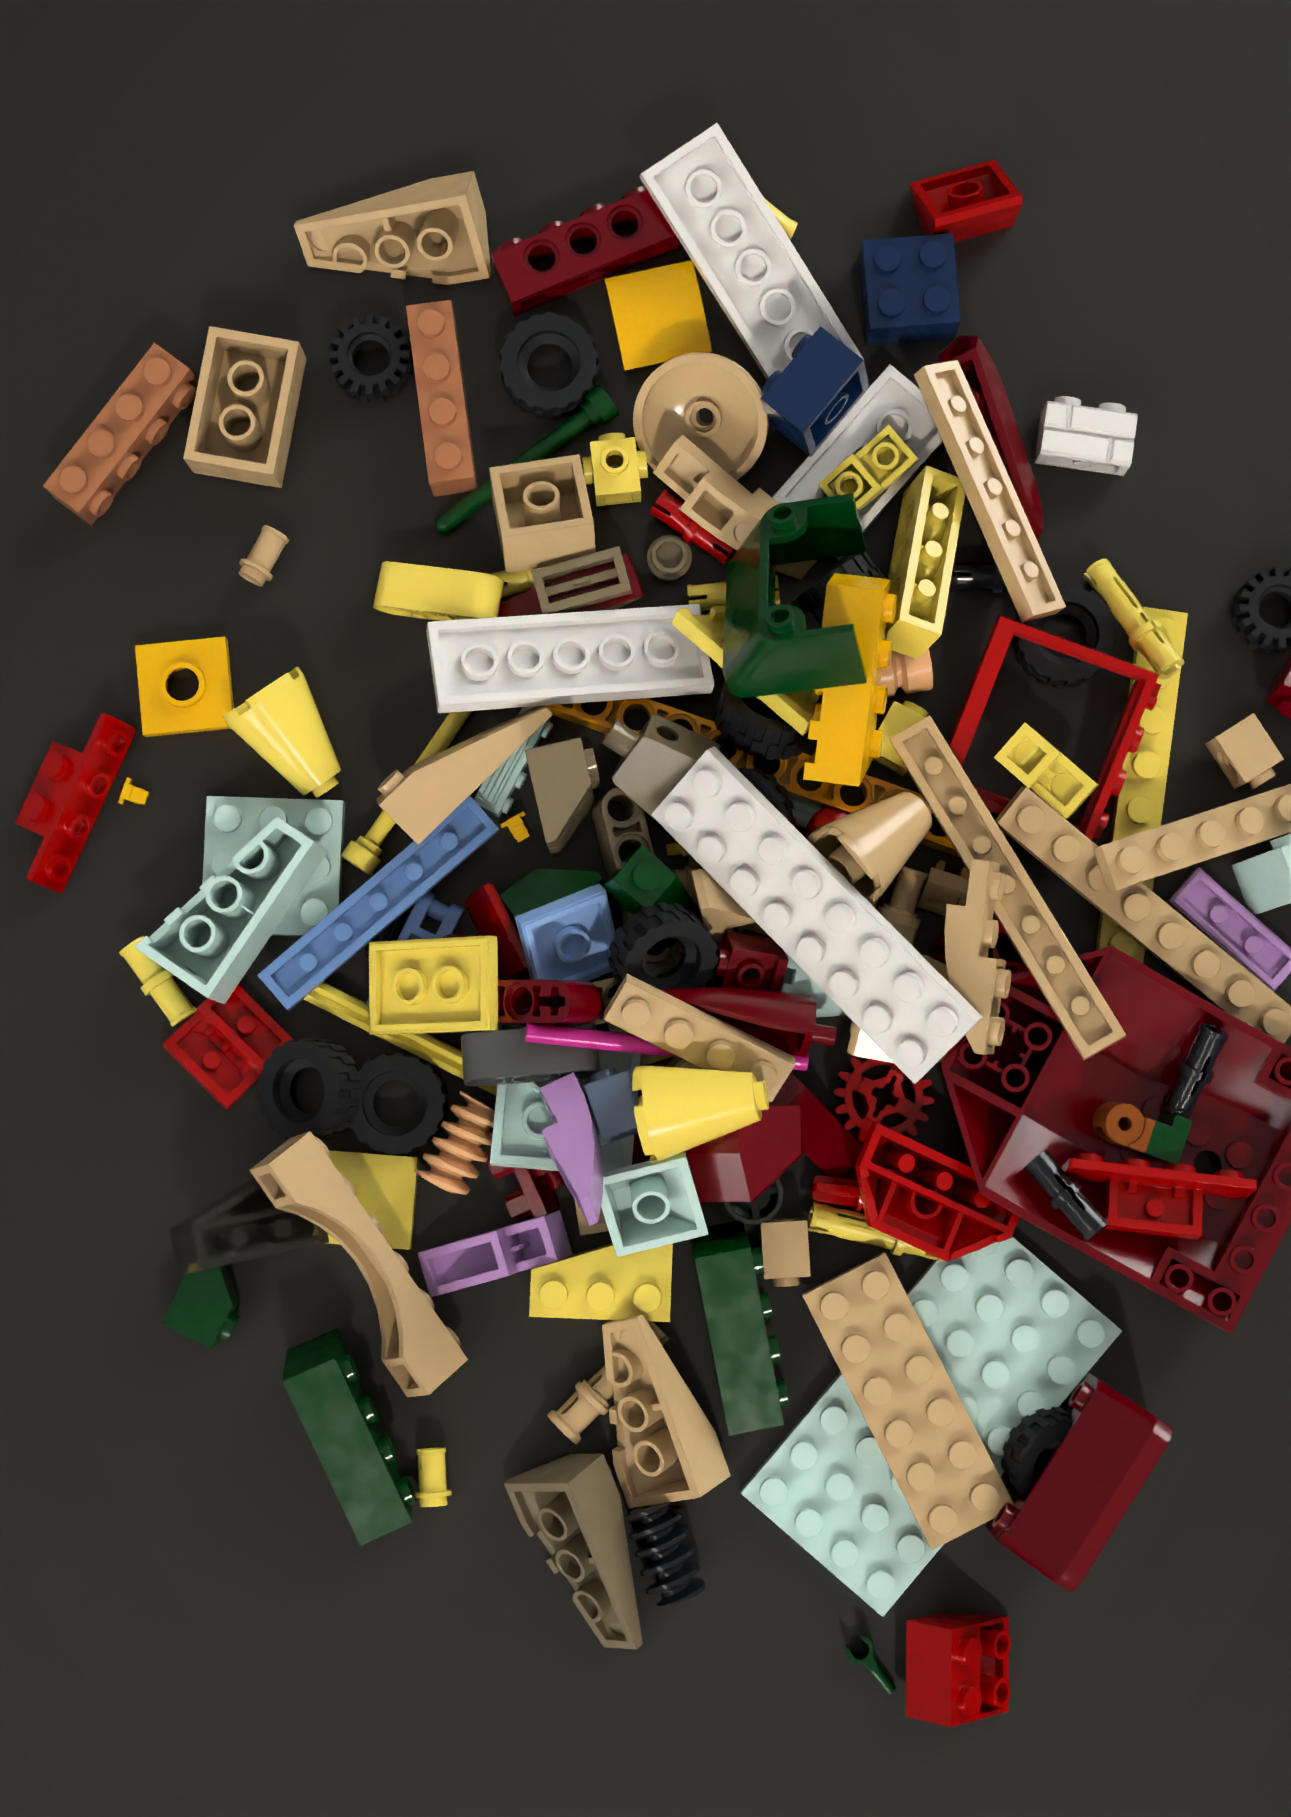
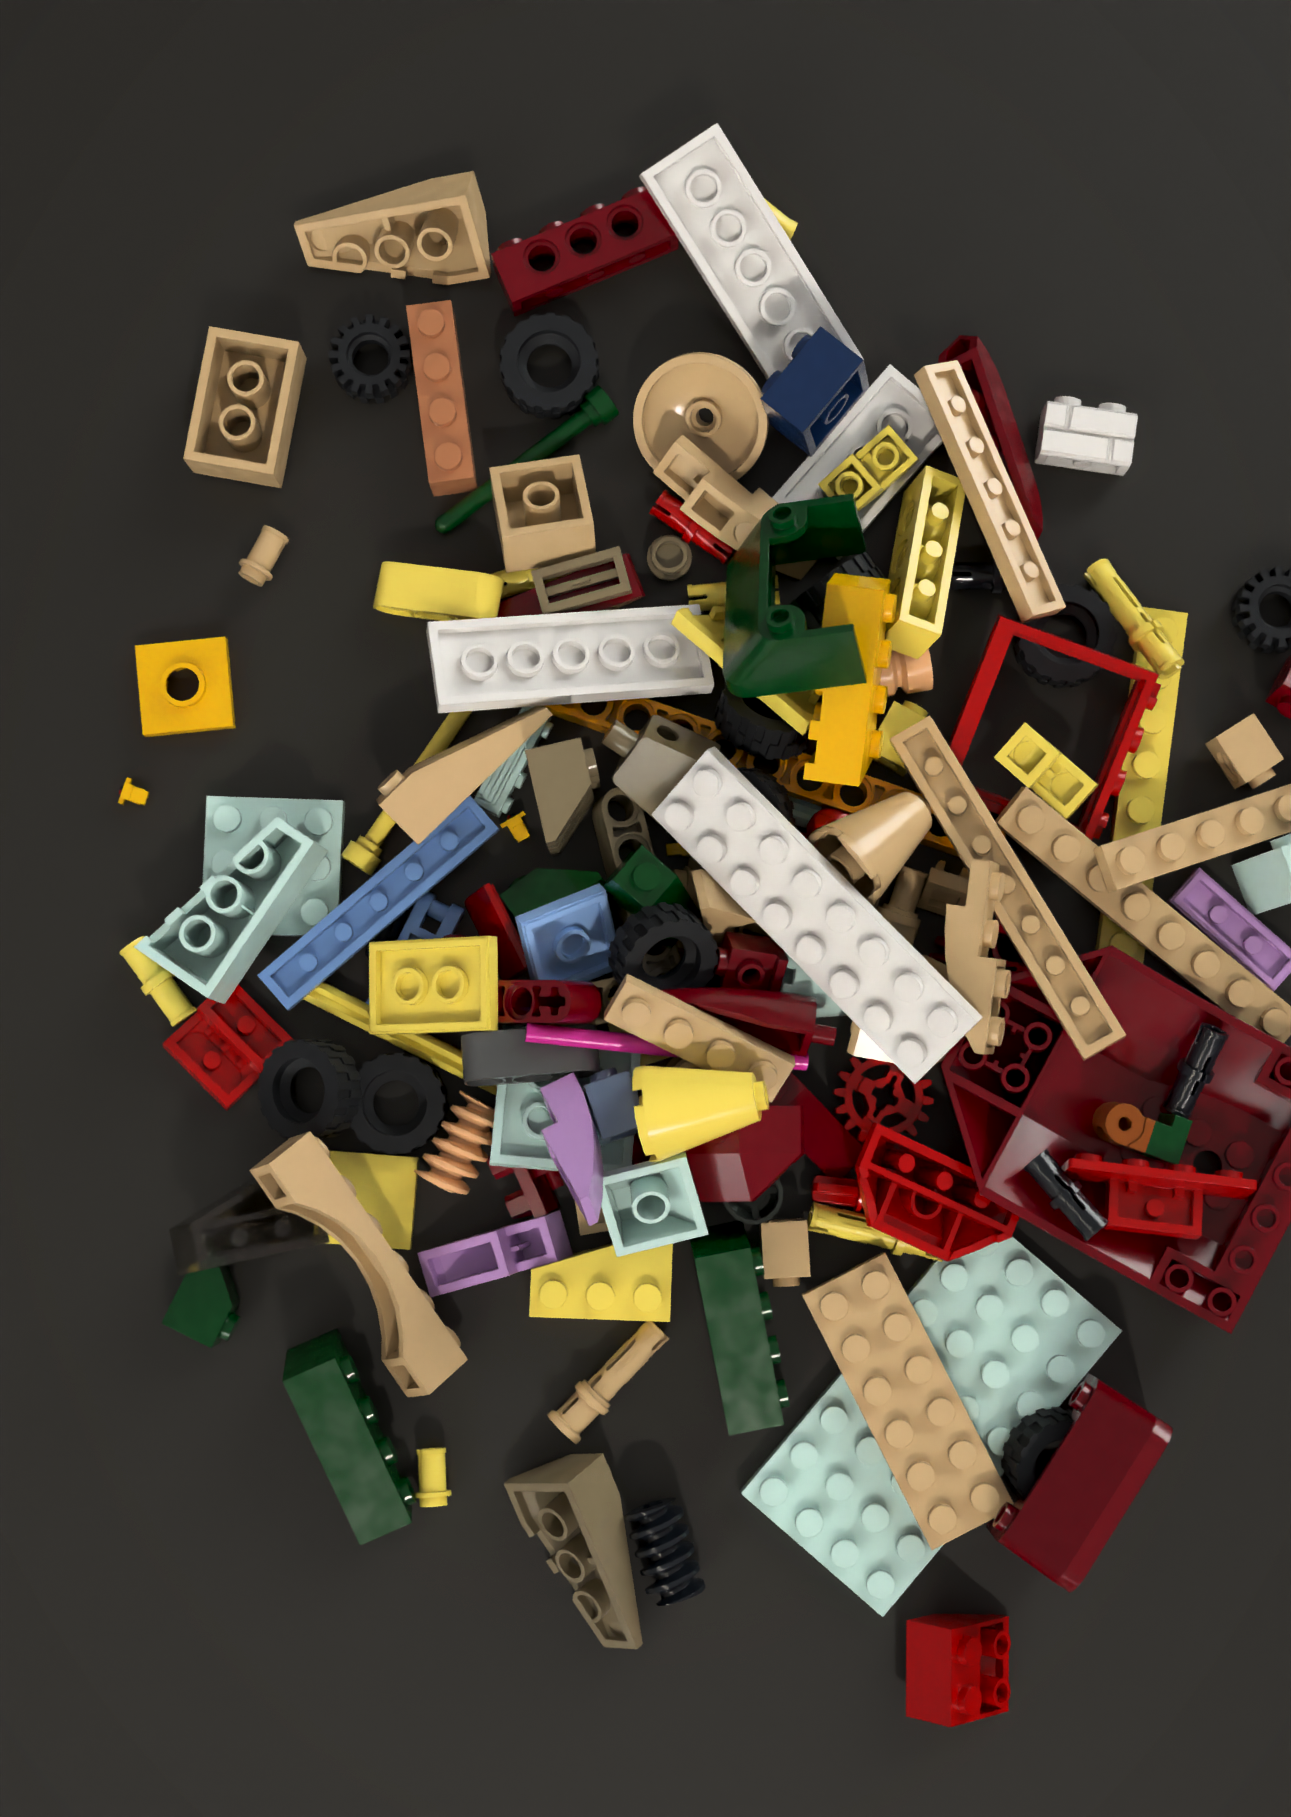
(69, 799): red bracket -> none
(122, 434): nougat brick -> none
(288, 733): light yellow cone -> none
(615, 484): light yellow brick -> none
(657, 314): yellow slope -> none
(662, 1434): tan wedge -> none
(872, 1665): dark green hand -> none
(909, 289): dark blue brick -> none
(967, 201): red slope -> none

